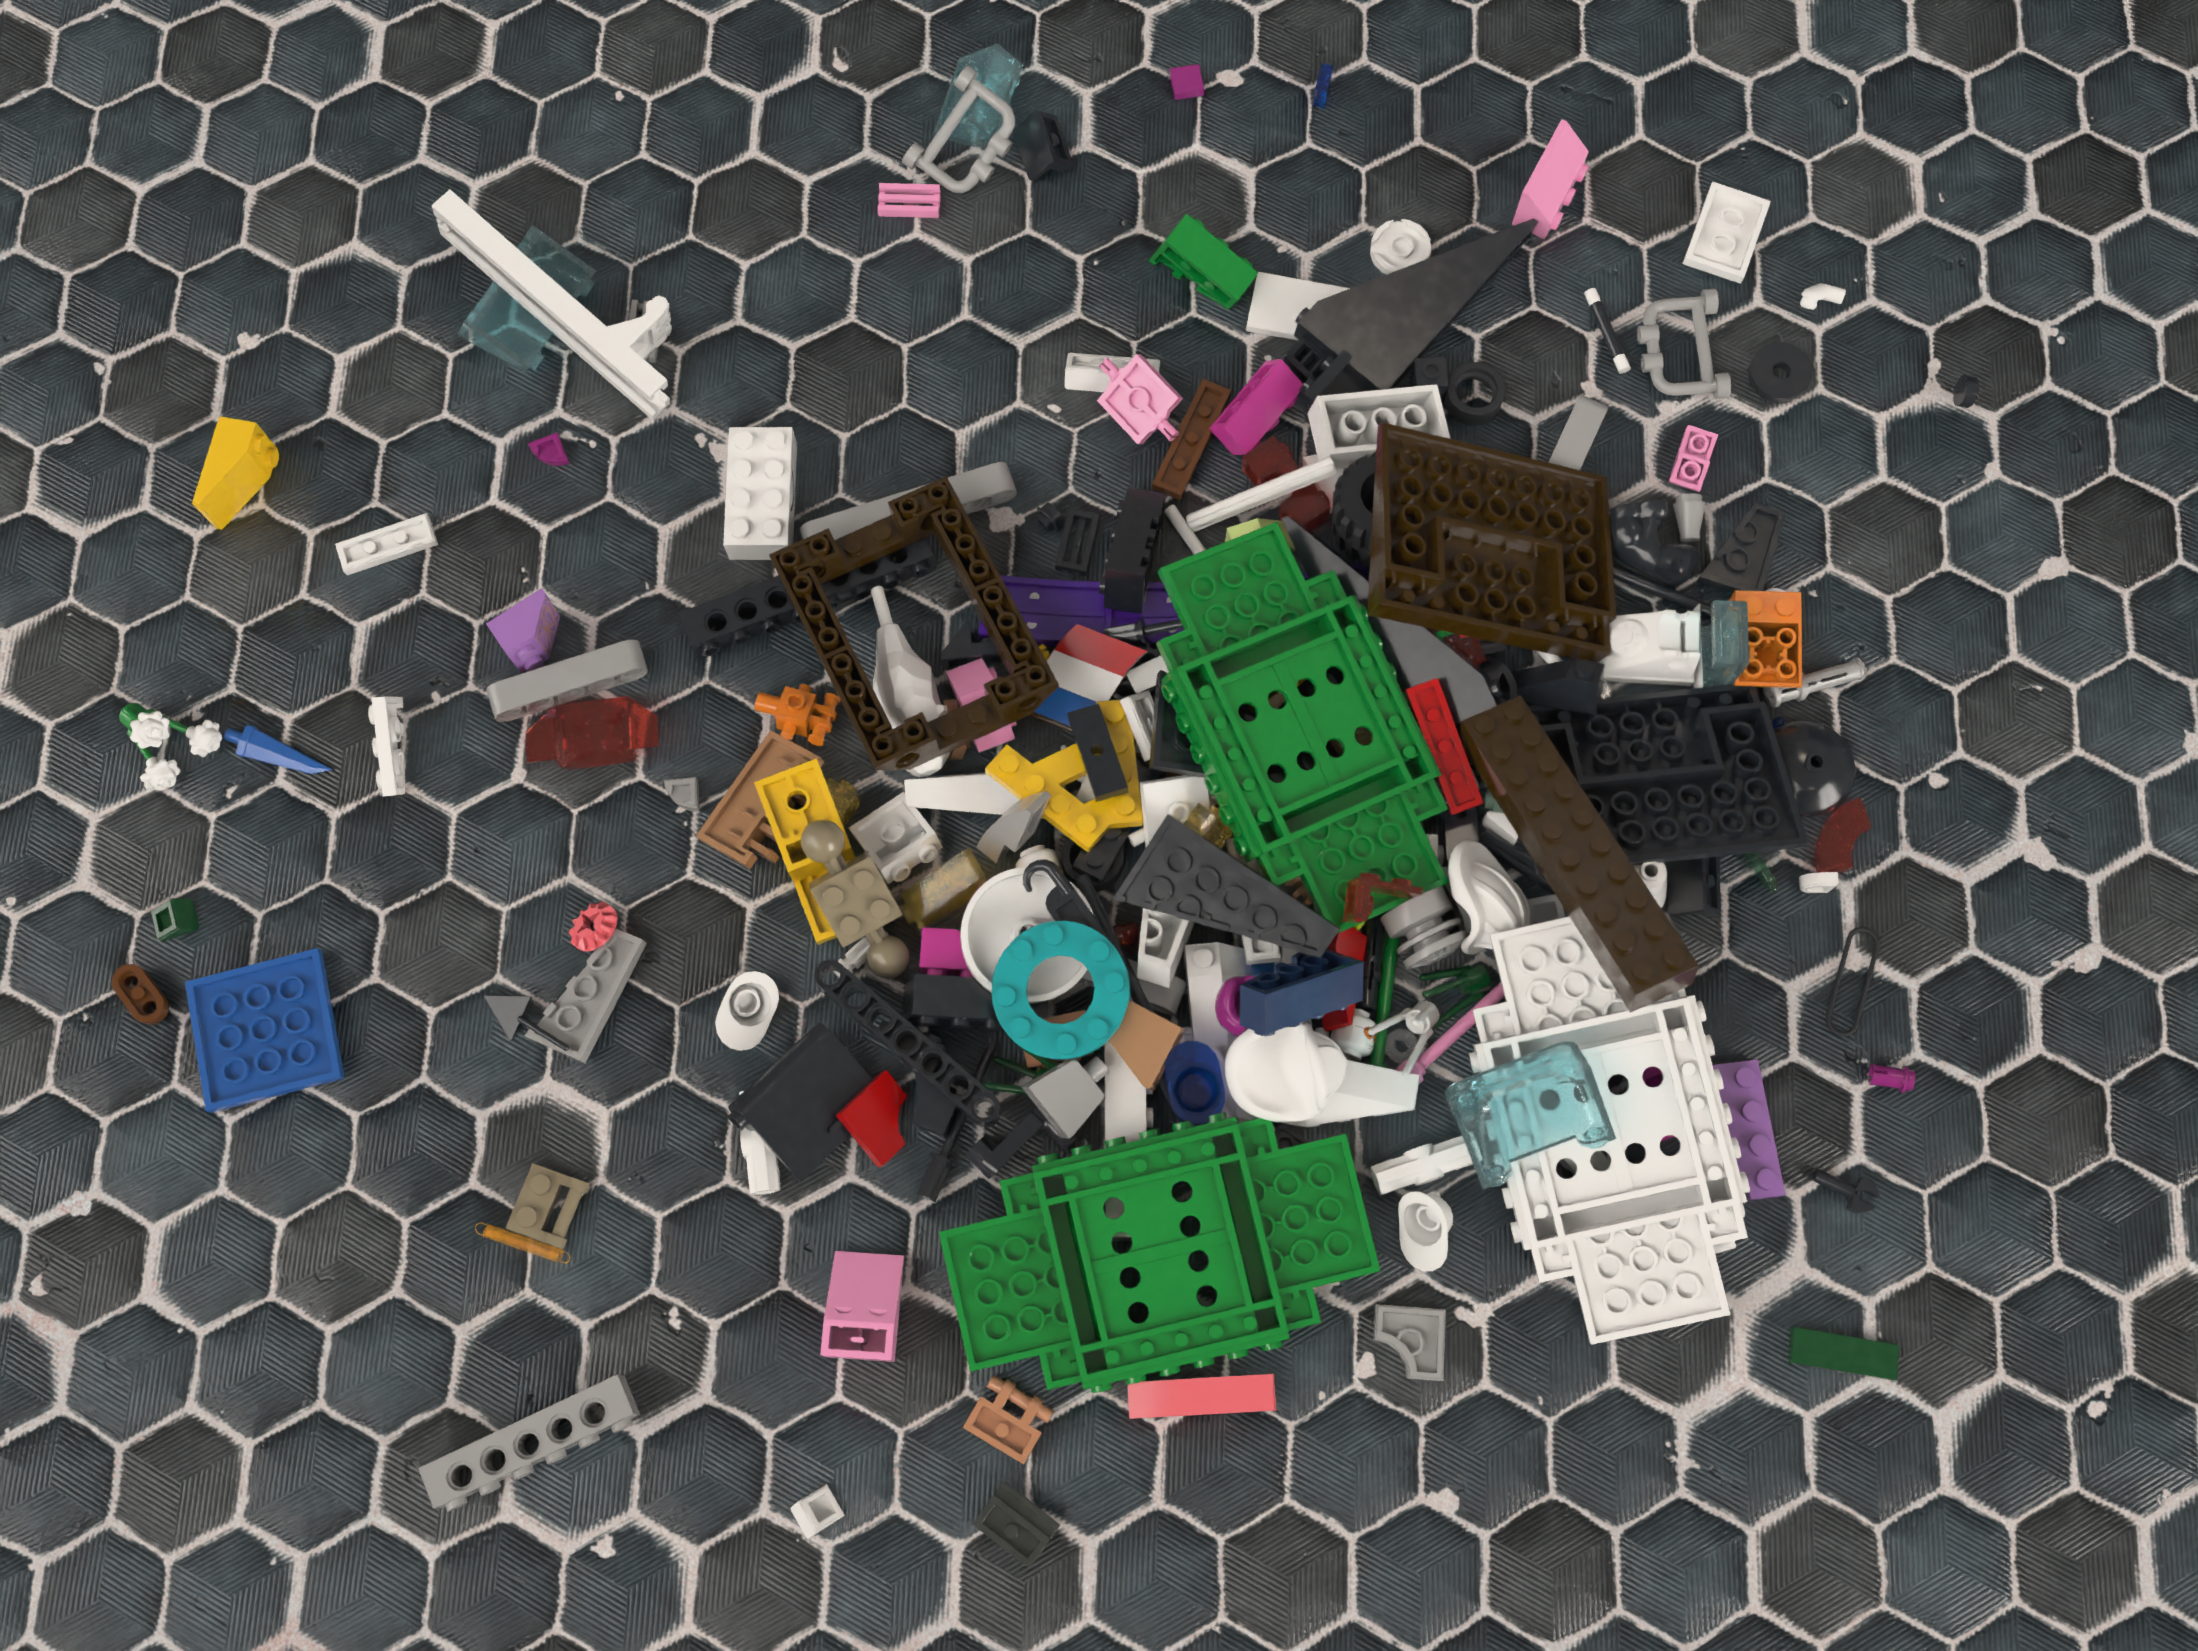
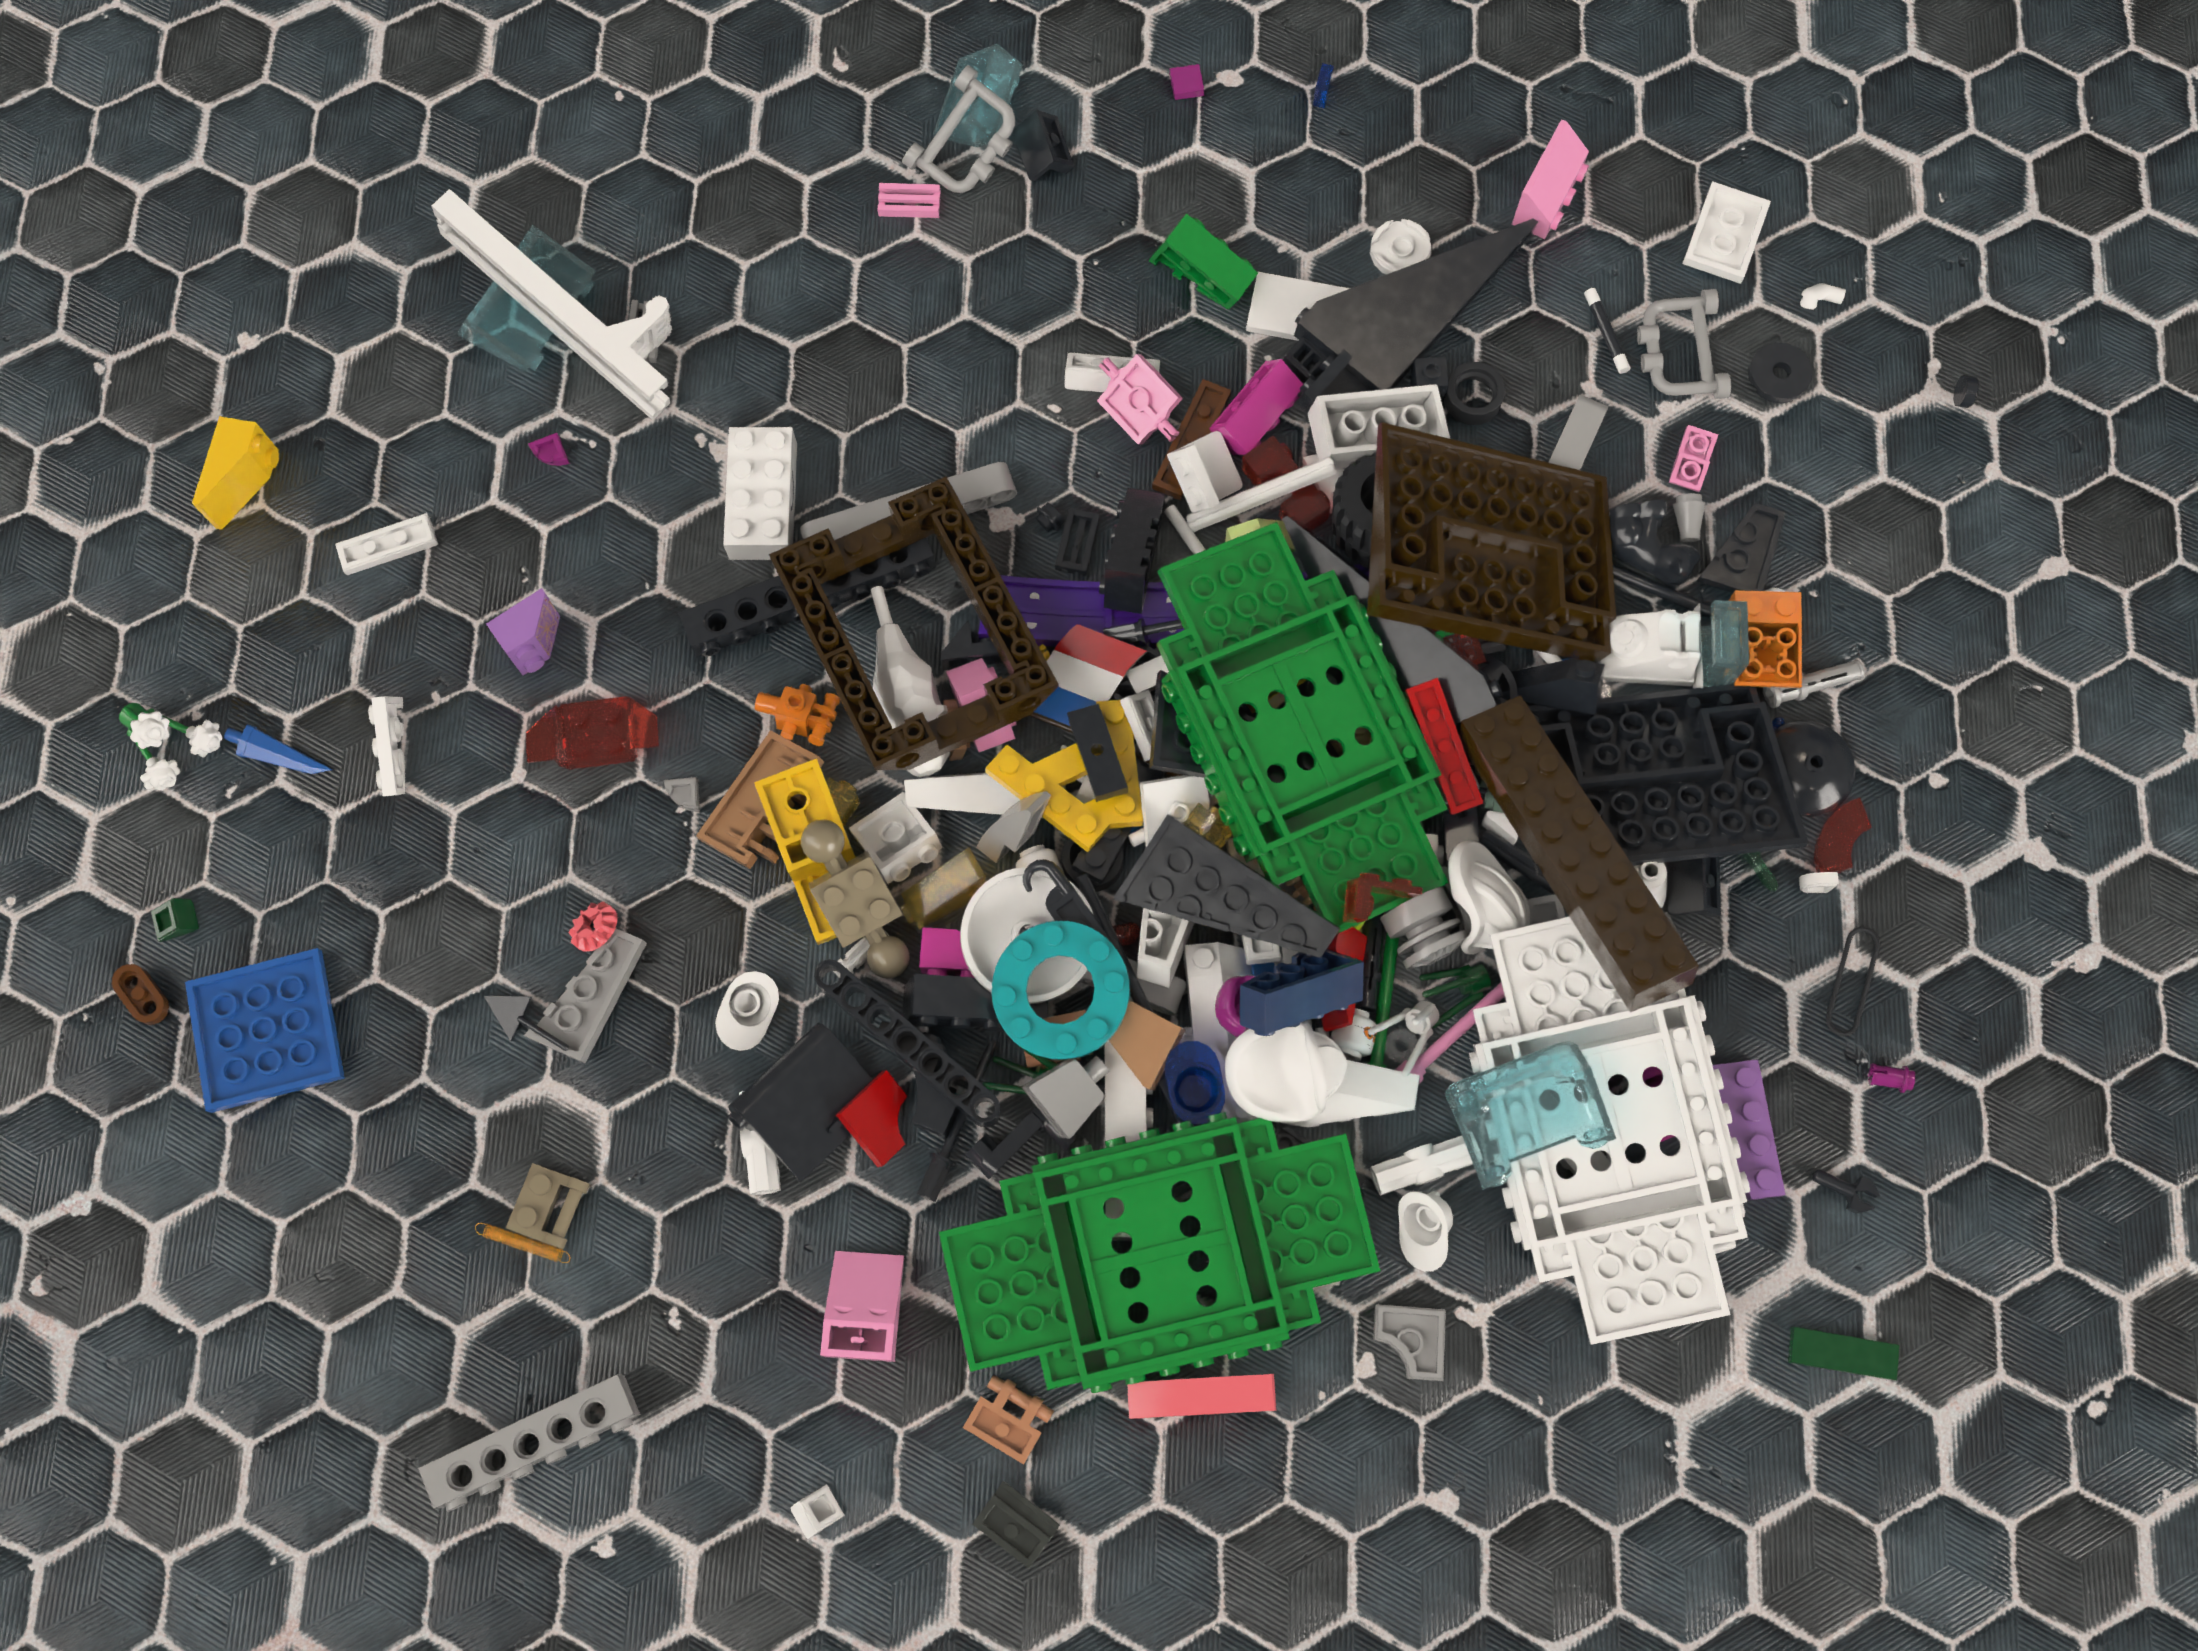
(567, 680): light grey beam -> none
(1205, 471): none -> white bracket

